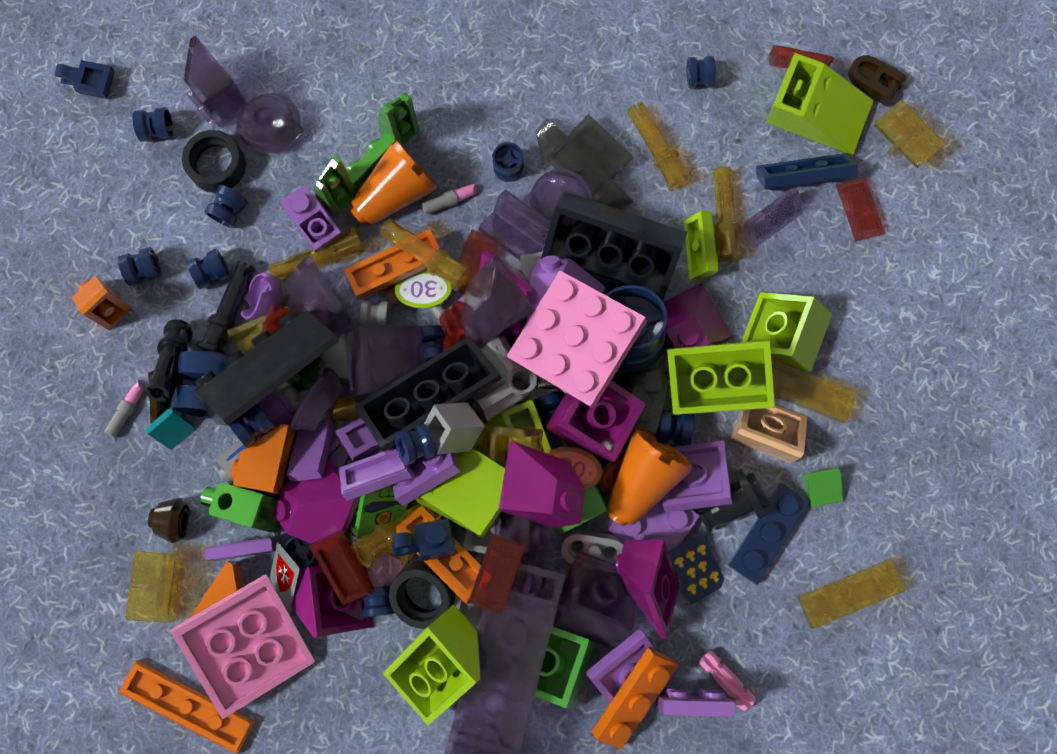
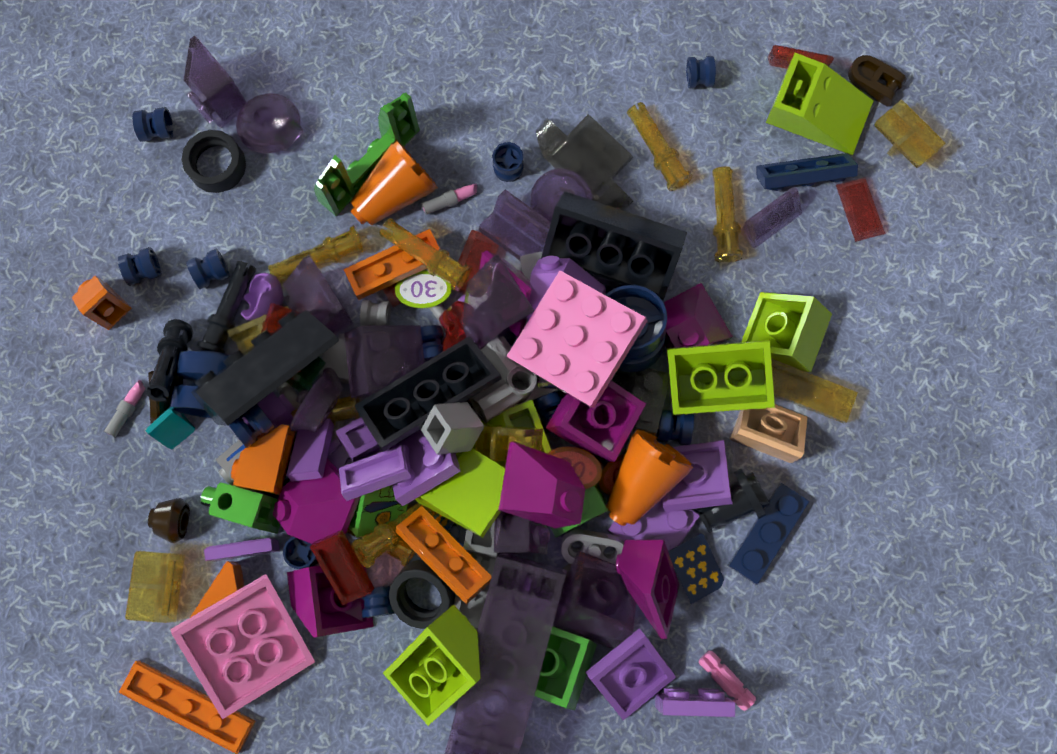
(88, 79): dark blue plate -> none
(225, 206): dark blue wheel -> none
(284, 576): sticker -> none
(310, 218): medium lavender slope -> none
(414, 444): dark blue wheel -> none
(429, 539): dark blue plate -> none
(496, 574): clear red tile -> none
(634, 698): orange plate -> none
(700, 246): lime plate -> none
(823, 487): bright green slope -> none
(851, 593): clear yellow plate -> none

